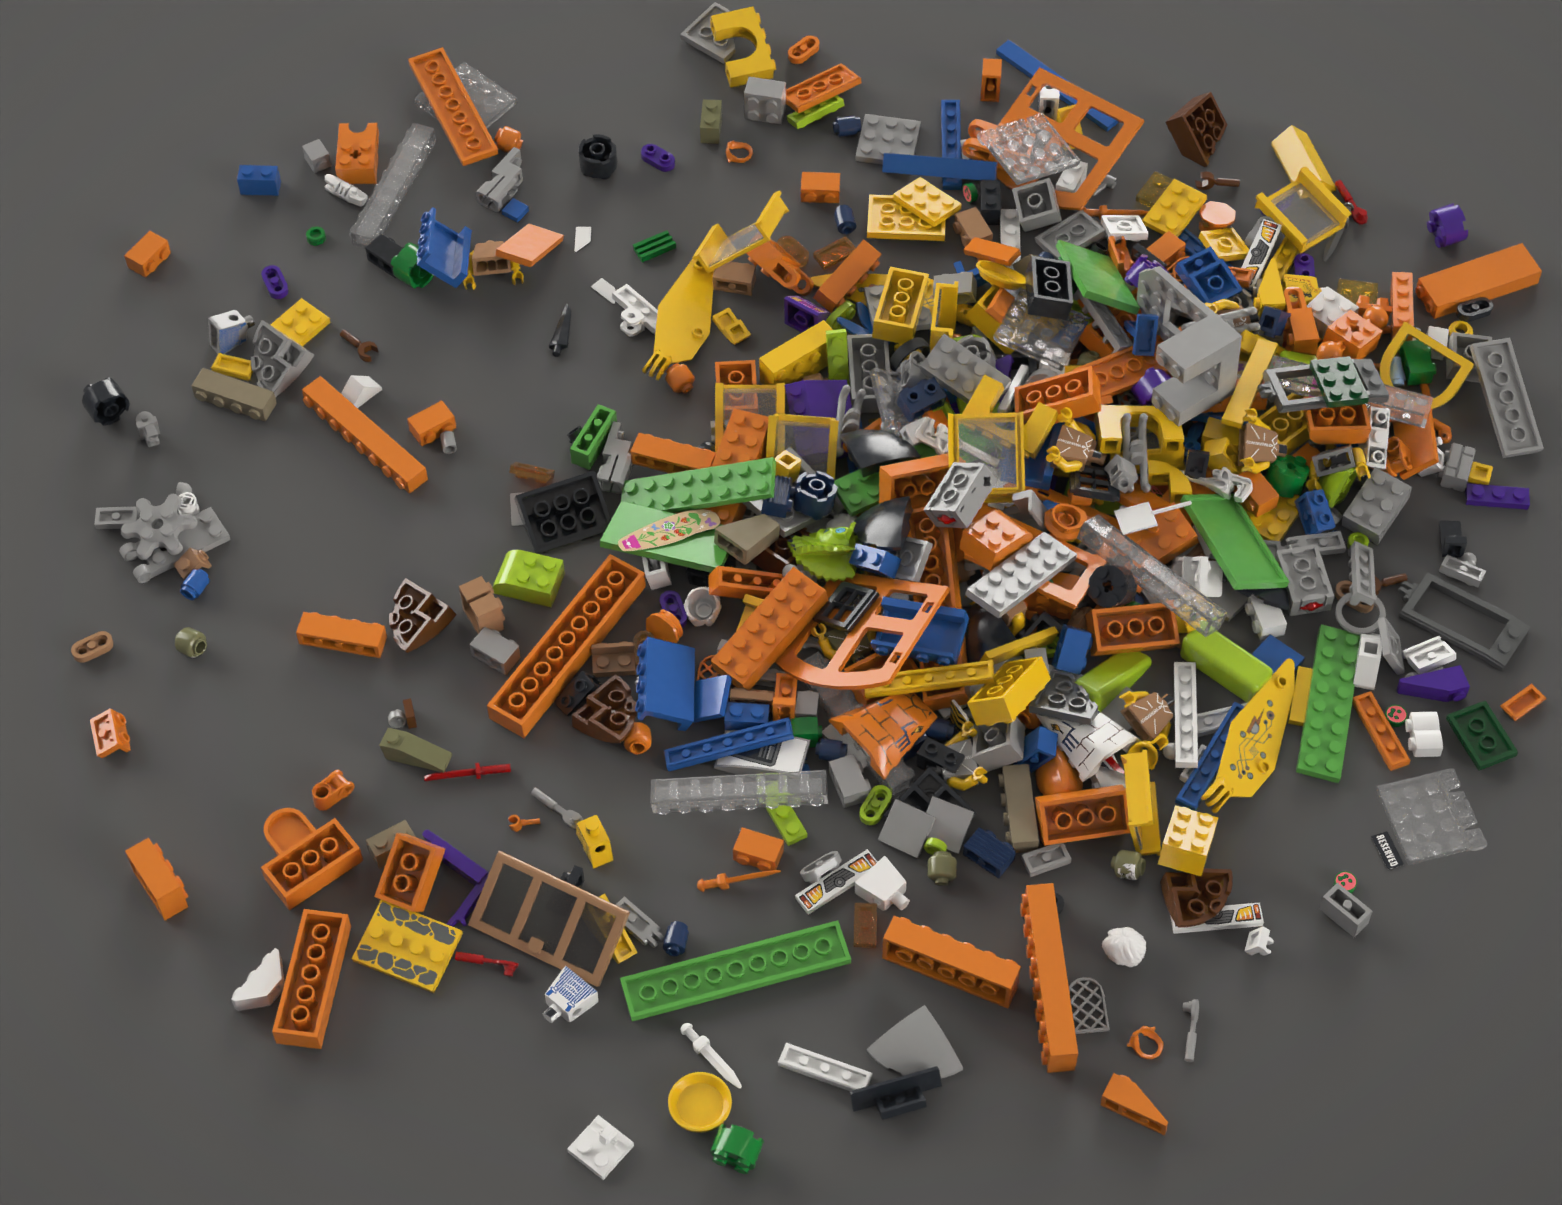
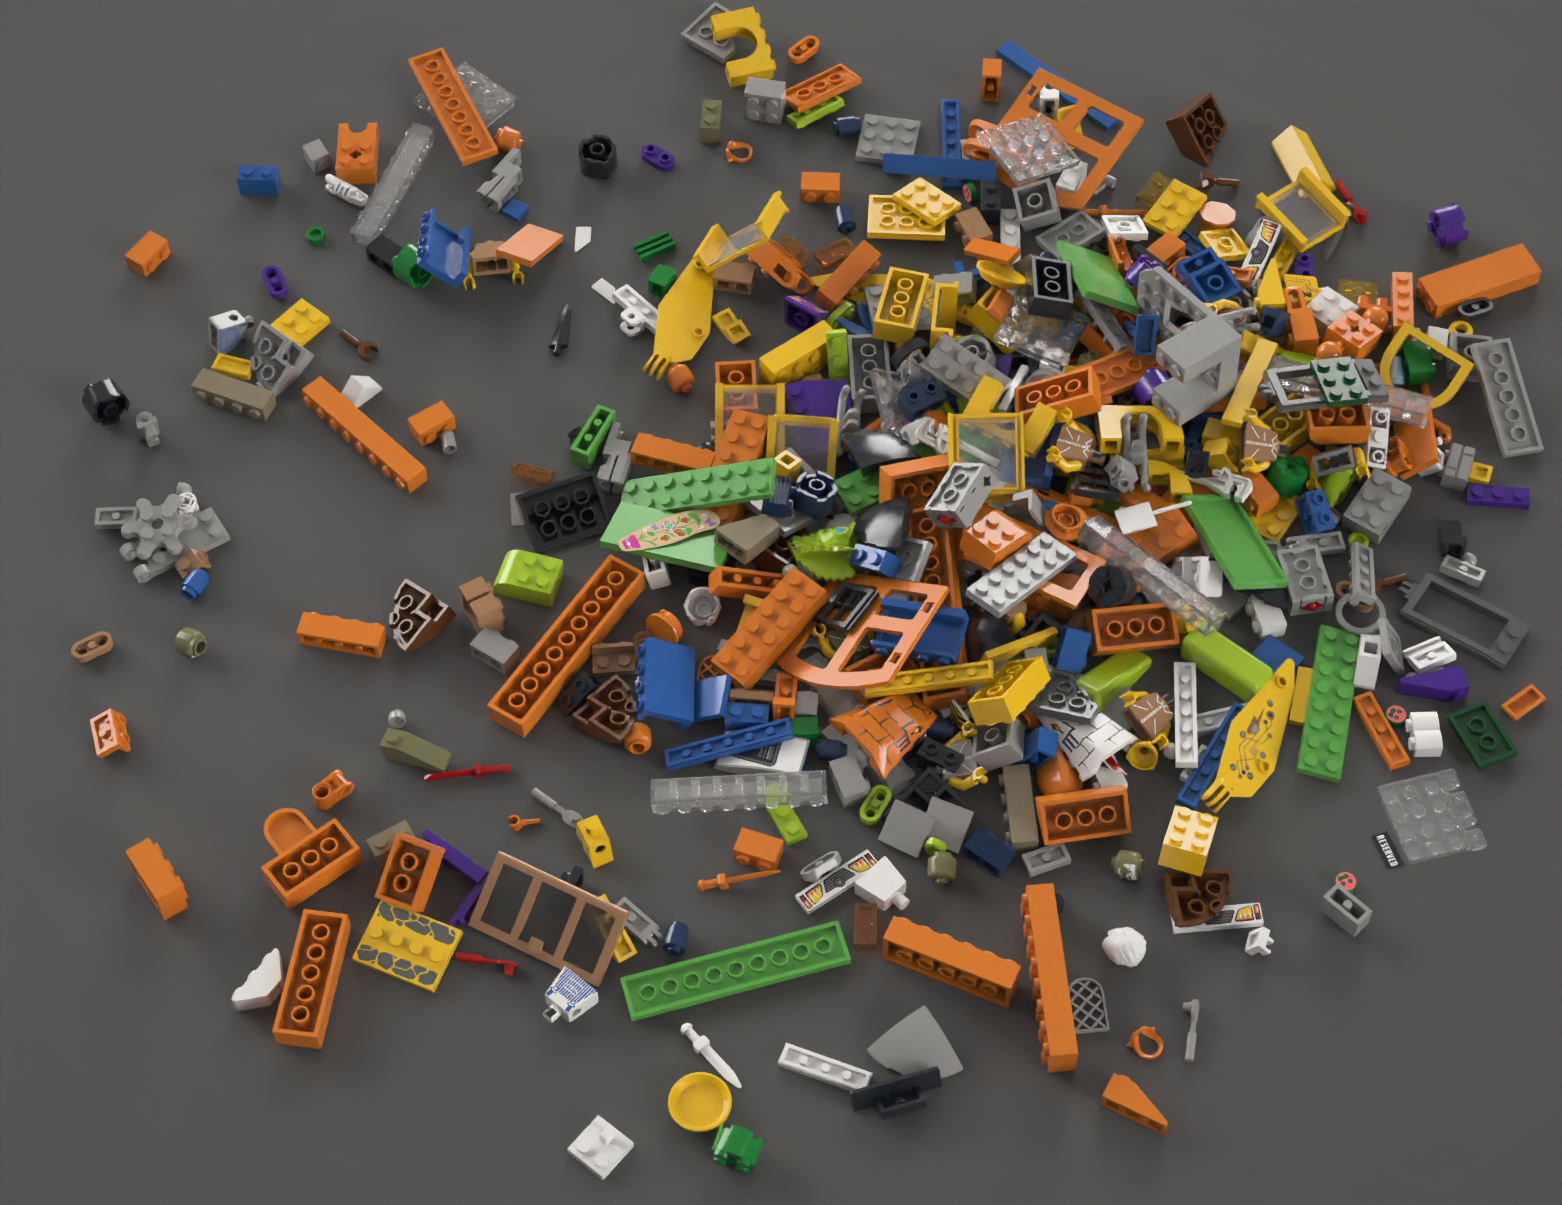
(409, 712): reddish brown tile -> none
(661, 280): none -> green brick
(676, 608): dark purple plate -> none
(1141, 804): yellow piece -> none

